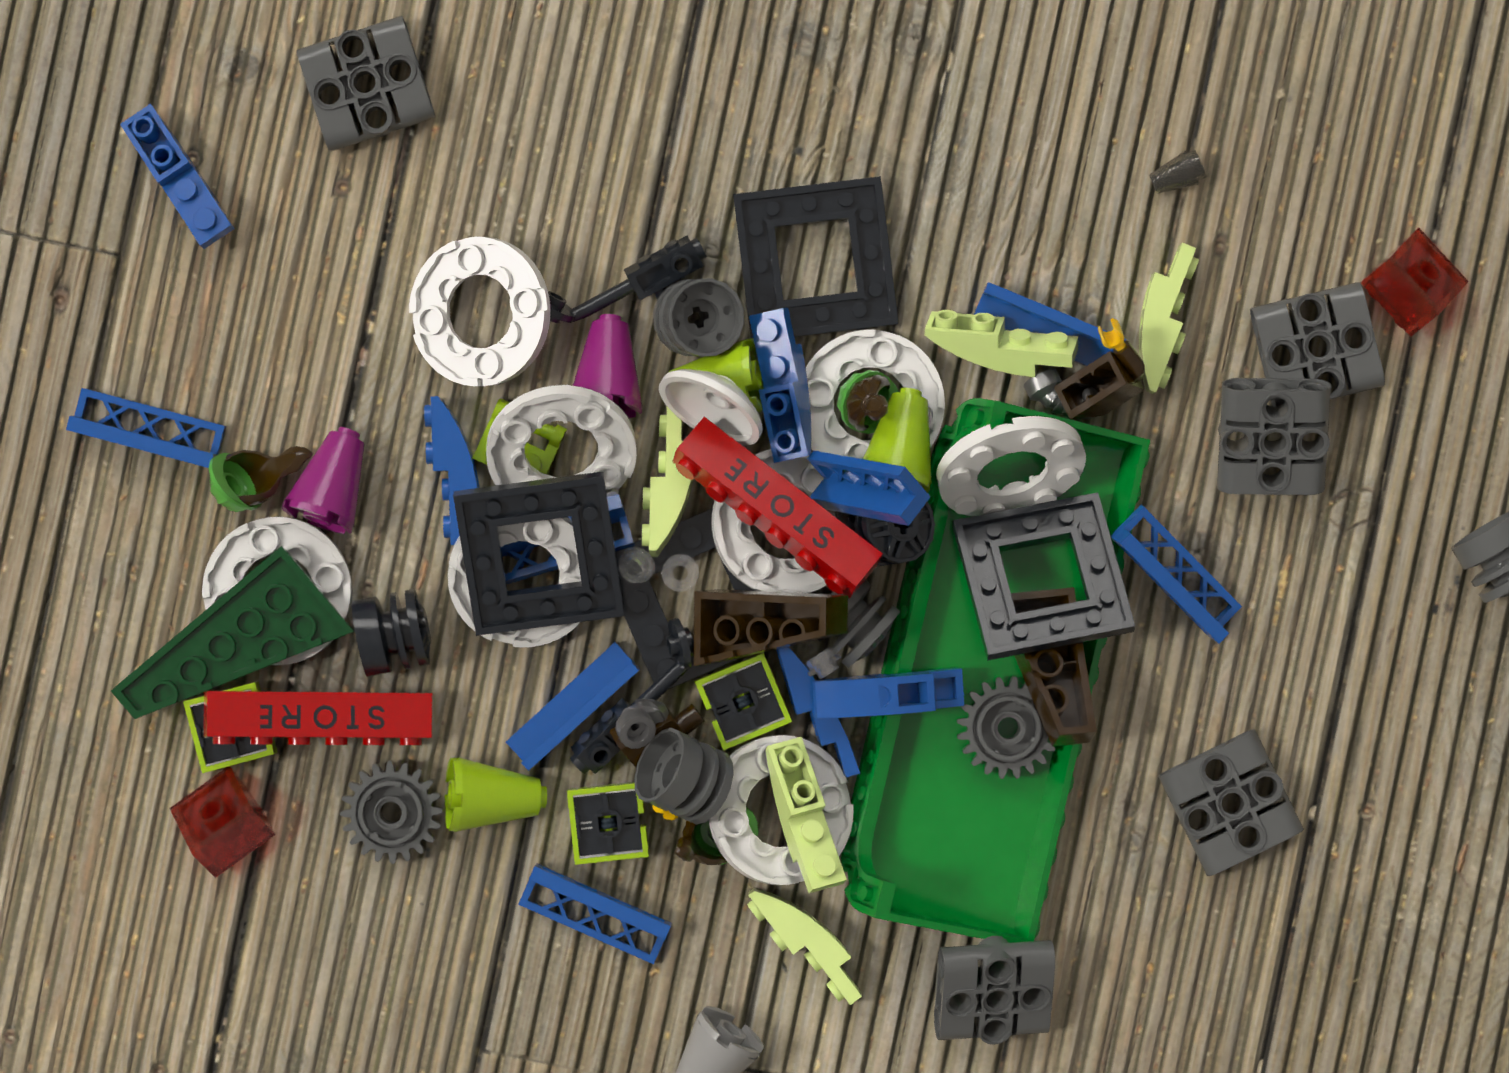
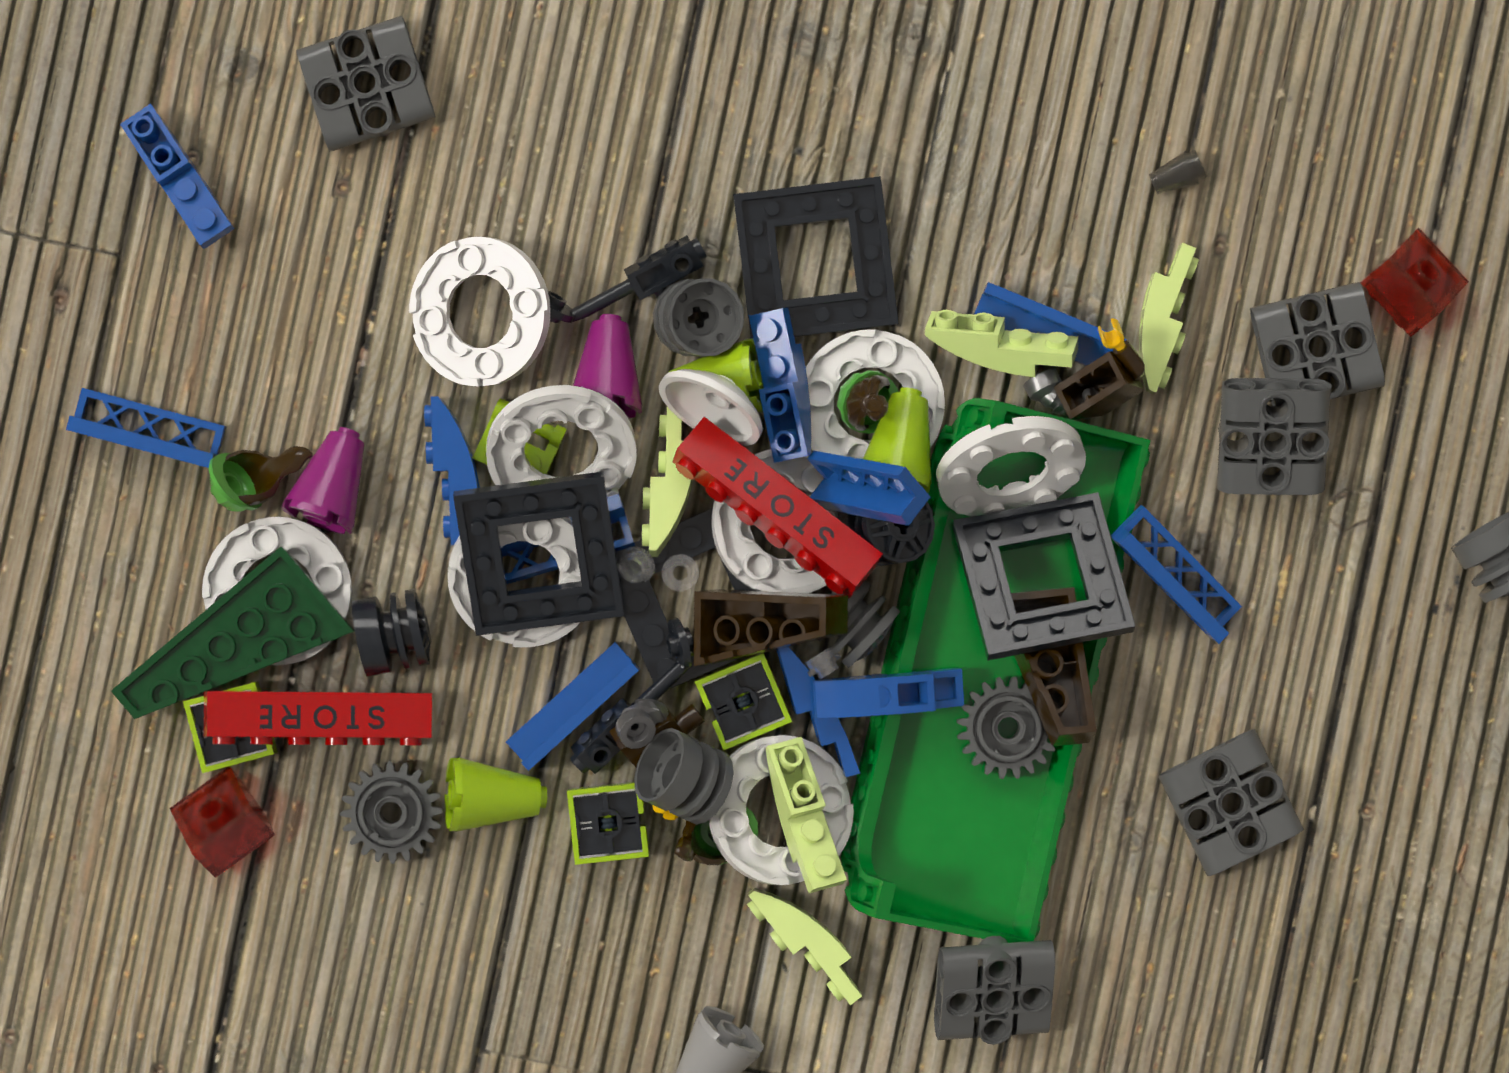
(600, 901): blue fence -> none

